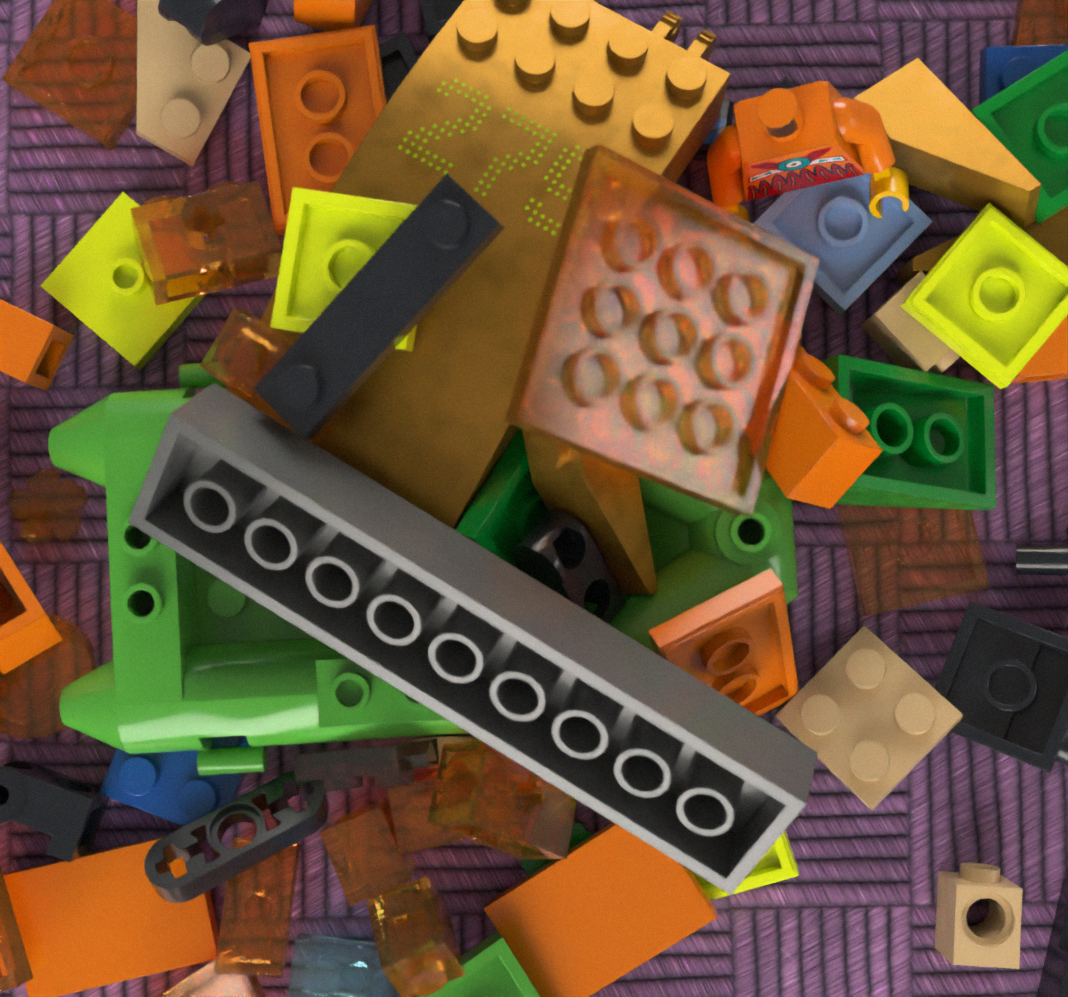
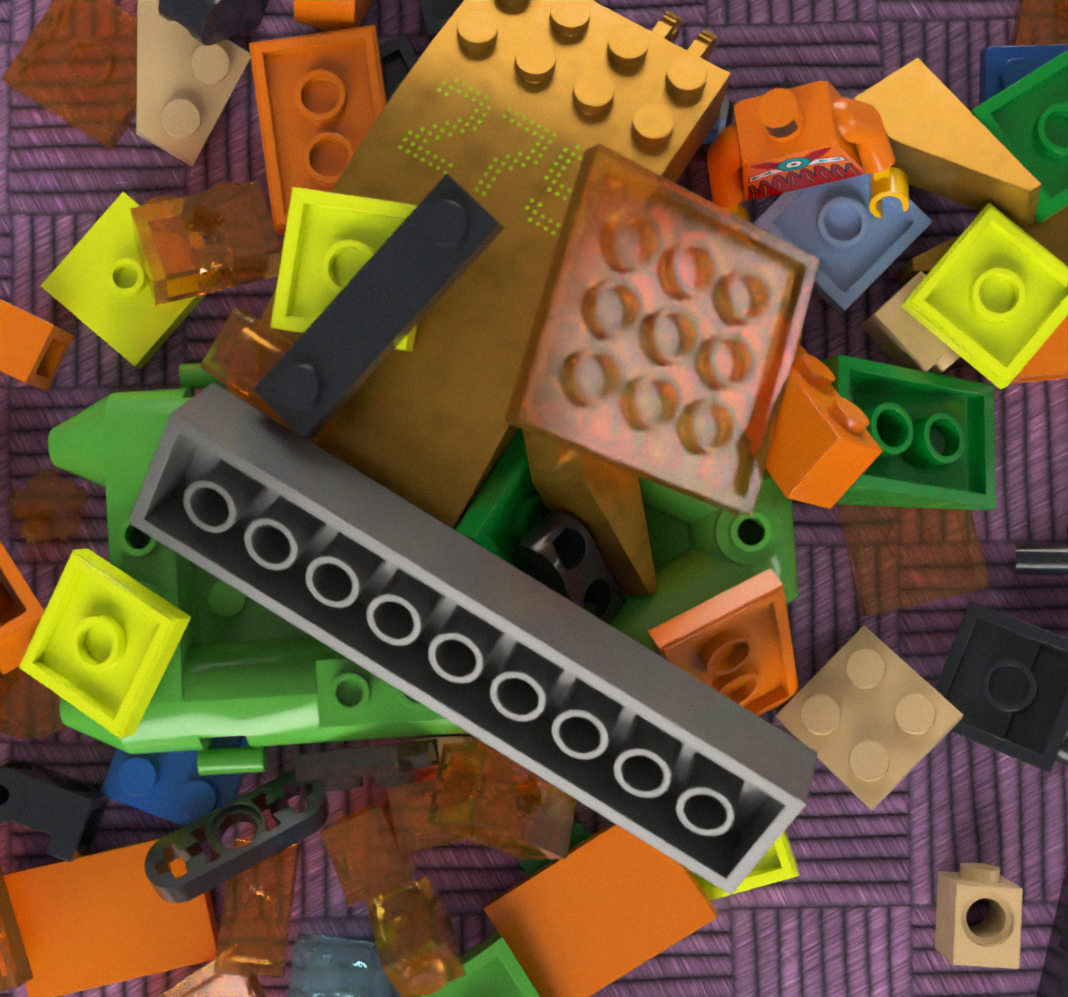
(104, 642): none -> neon yellow plate

